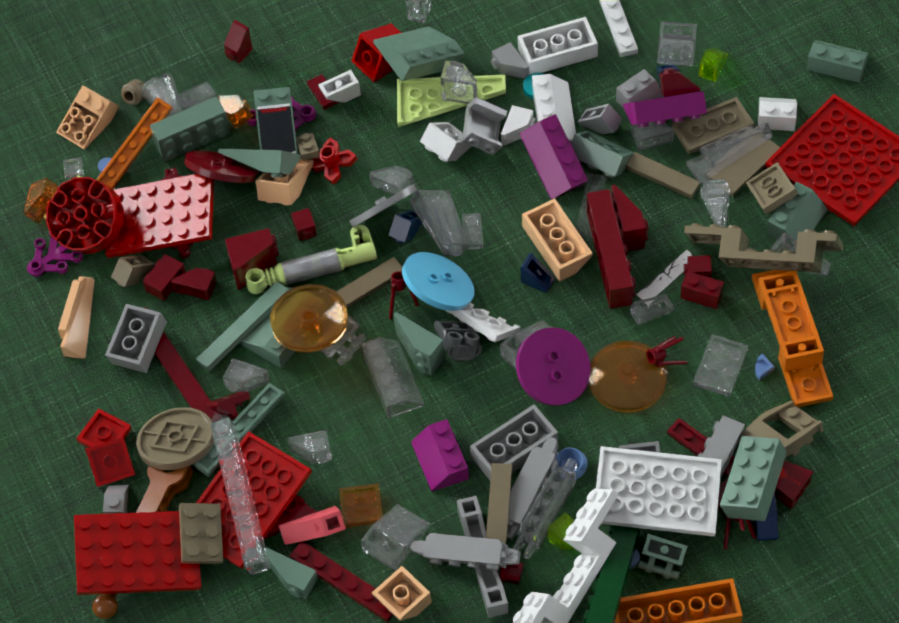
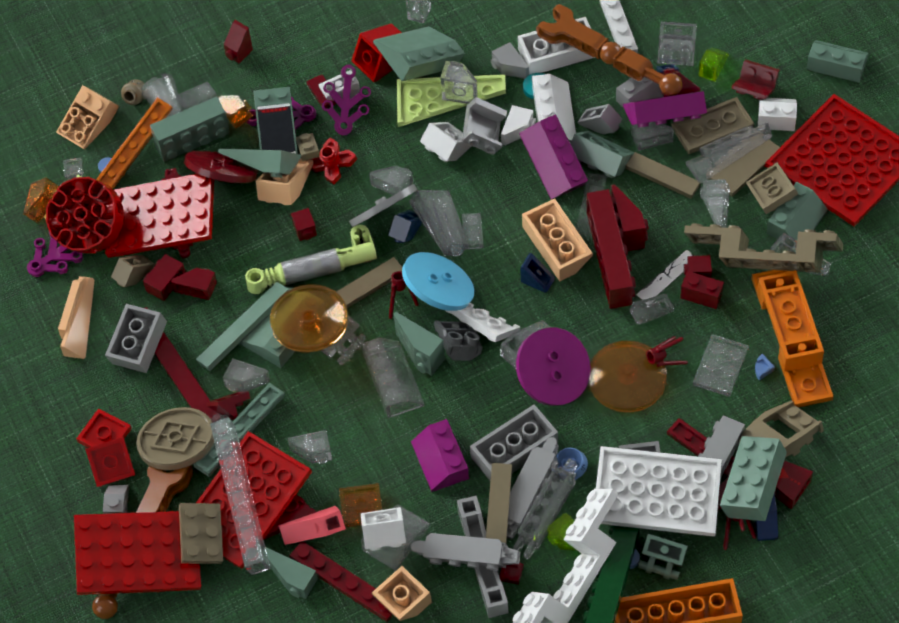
(251, 251): dark red slope -> none
(345, 102): none -> magenta plant
(383, 529): none -> white slope
(596, 45): none -> dark orange piece
(756, 80): none -> dark red bracket

